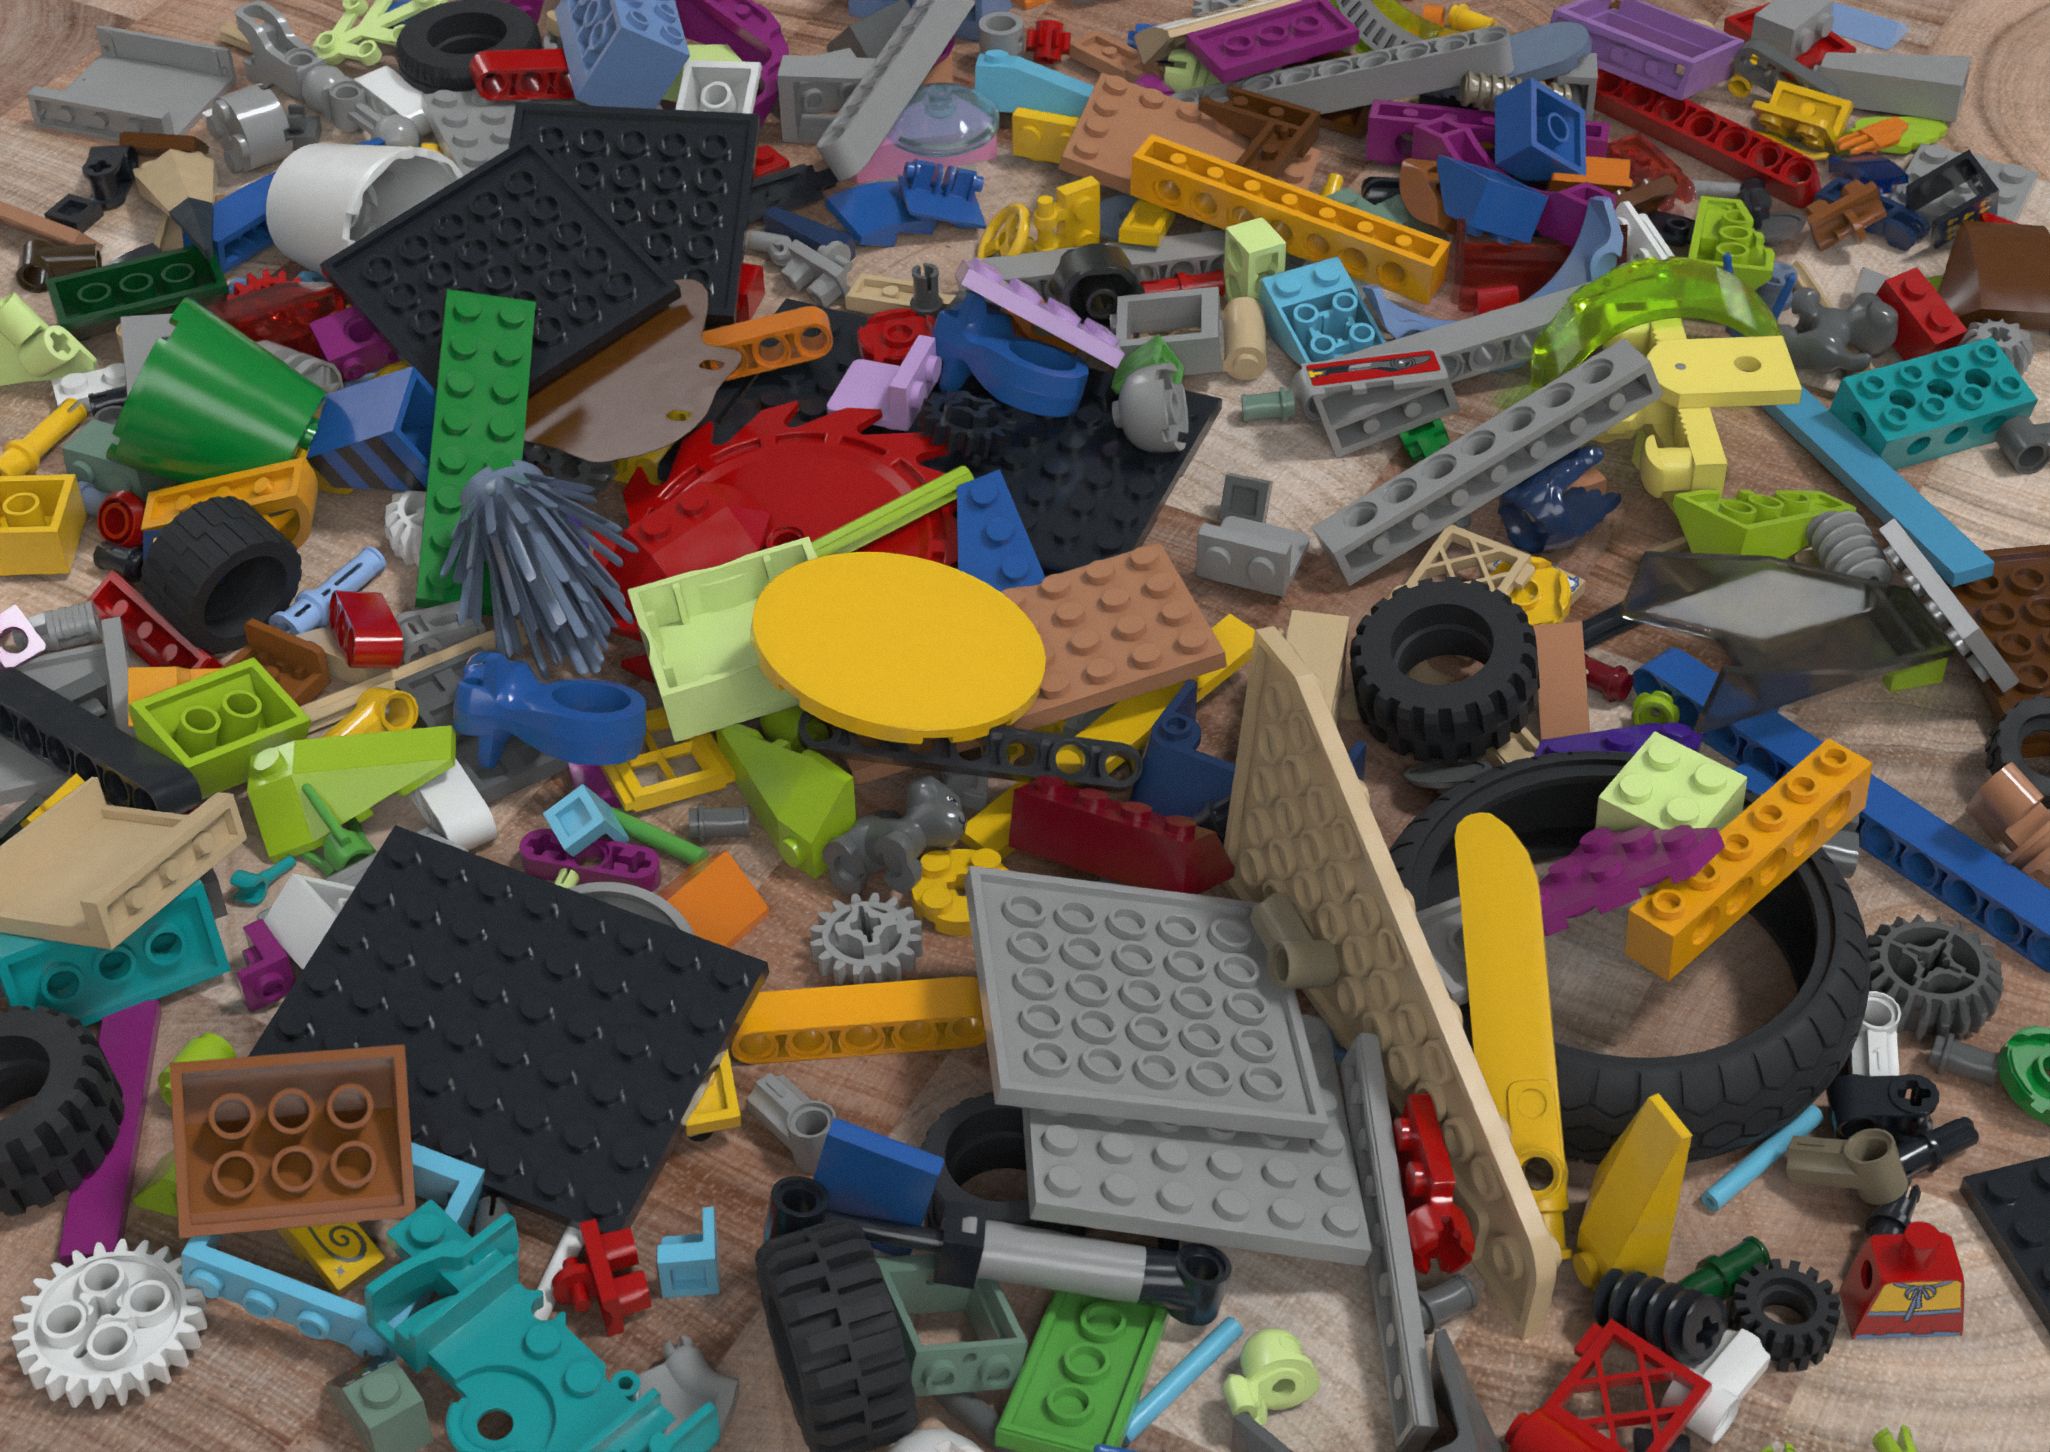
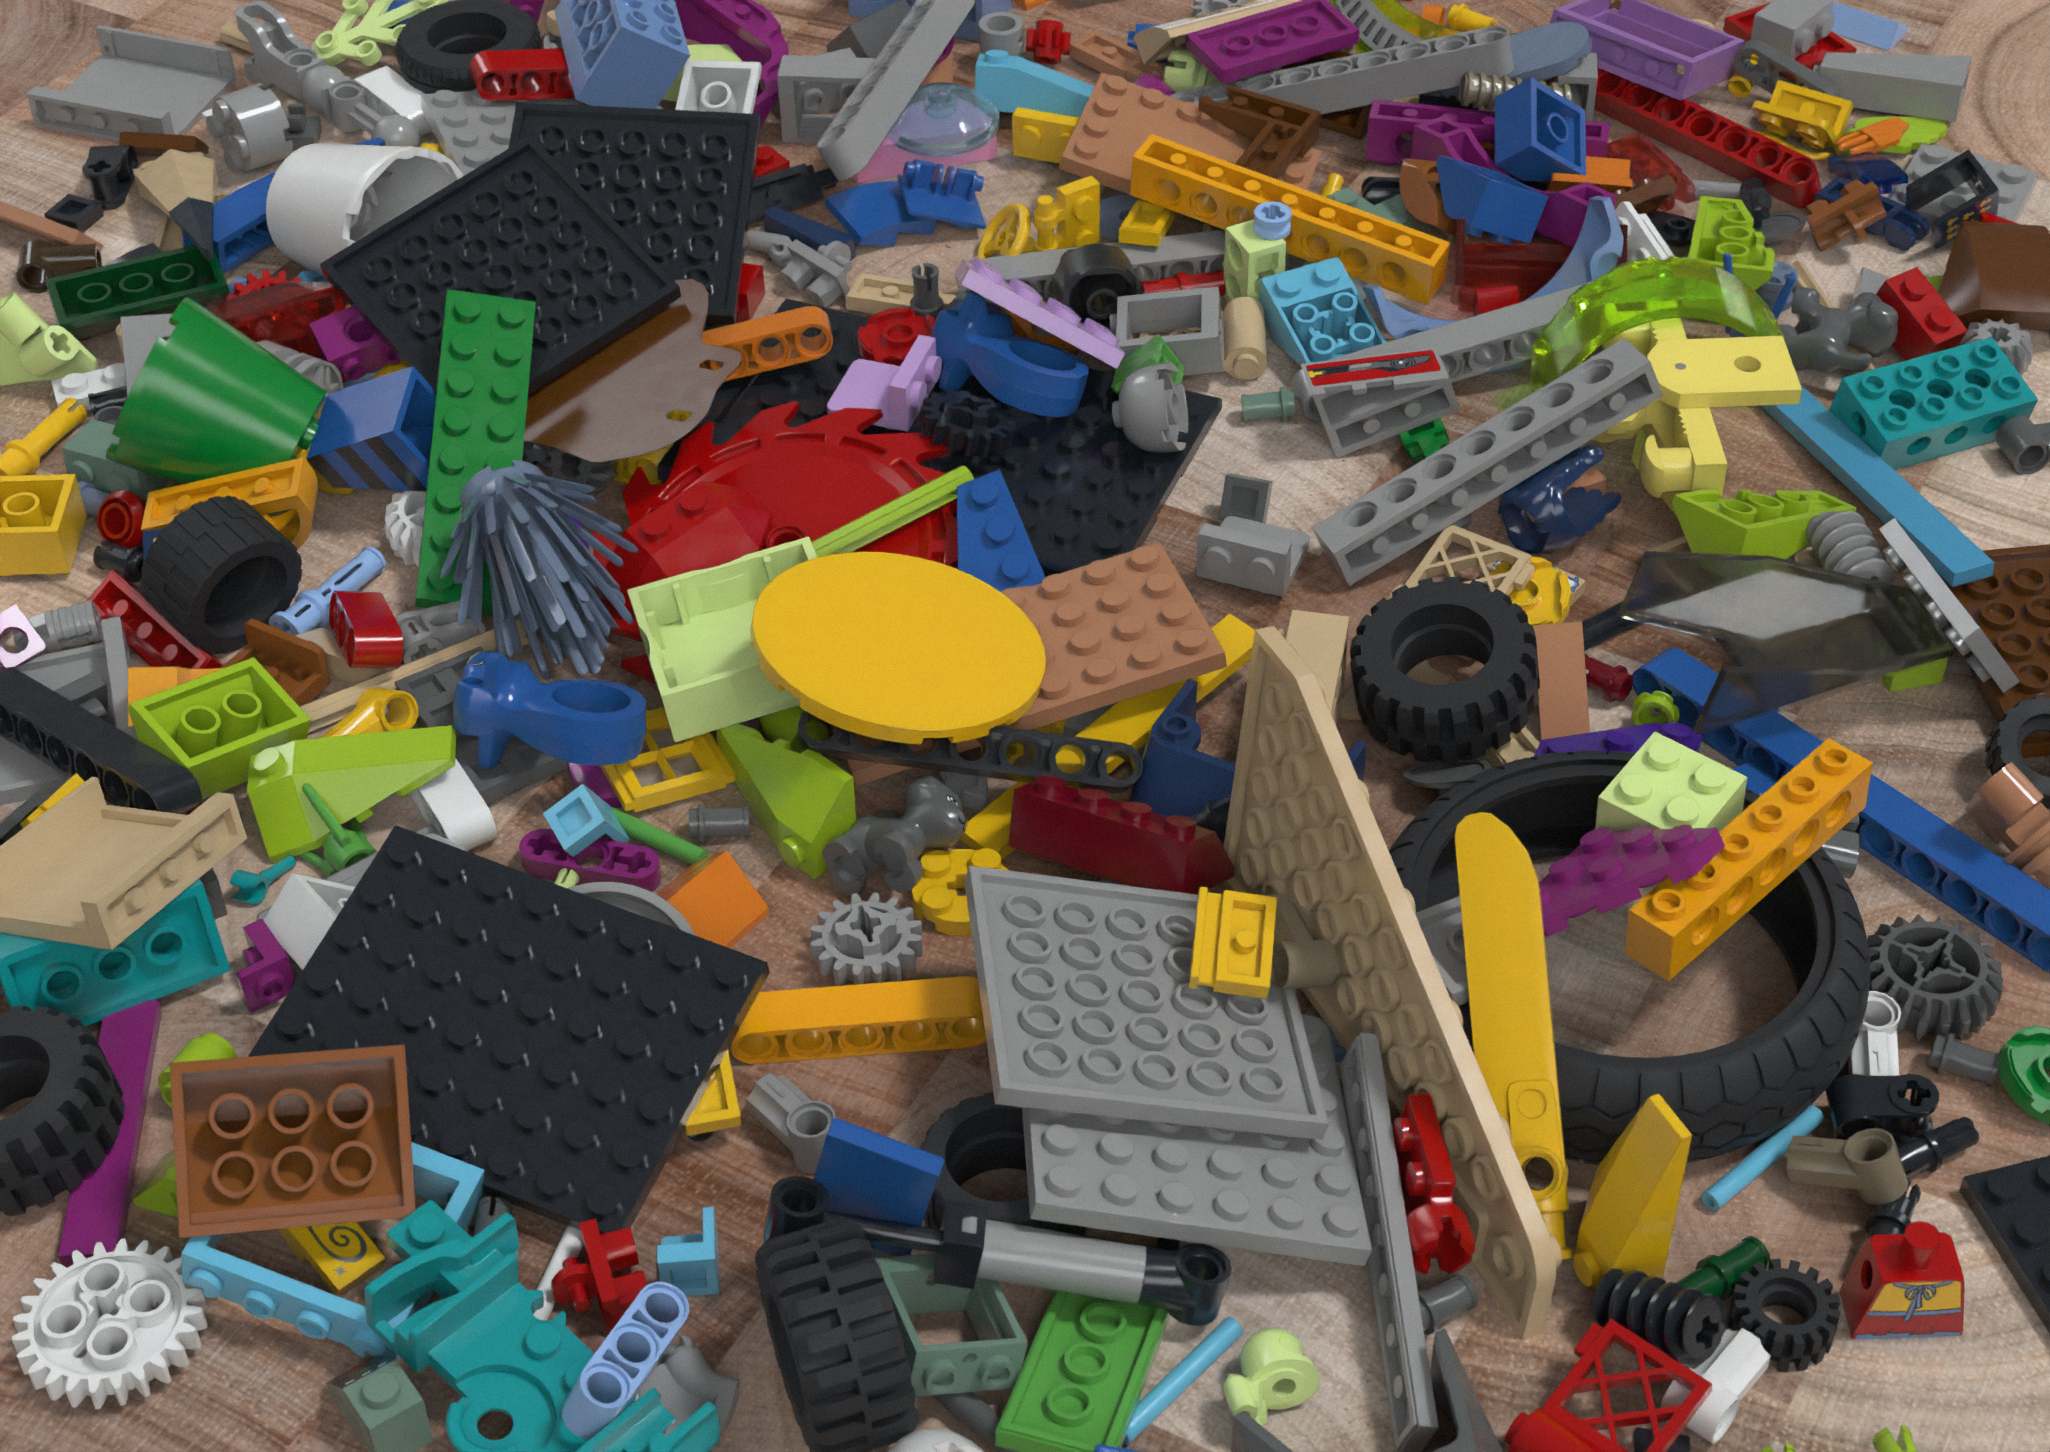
(625, 1359): none -> light blue beam
(1233, 943): none -> yellow plate
(1272, 220): none -> light blue bush

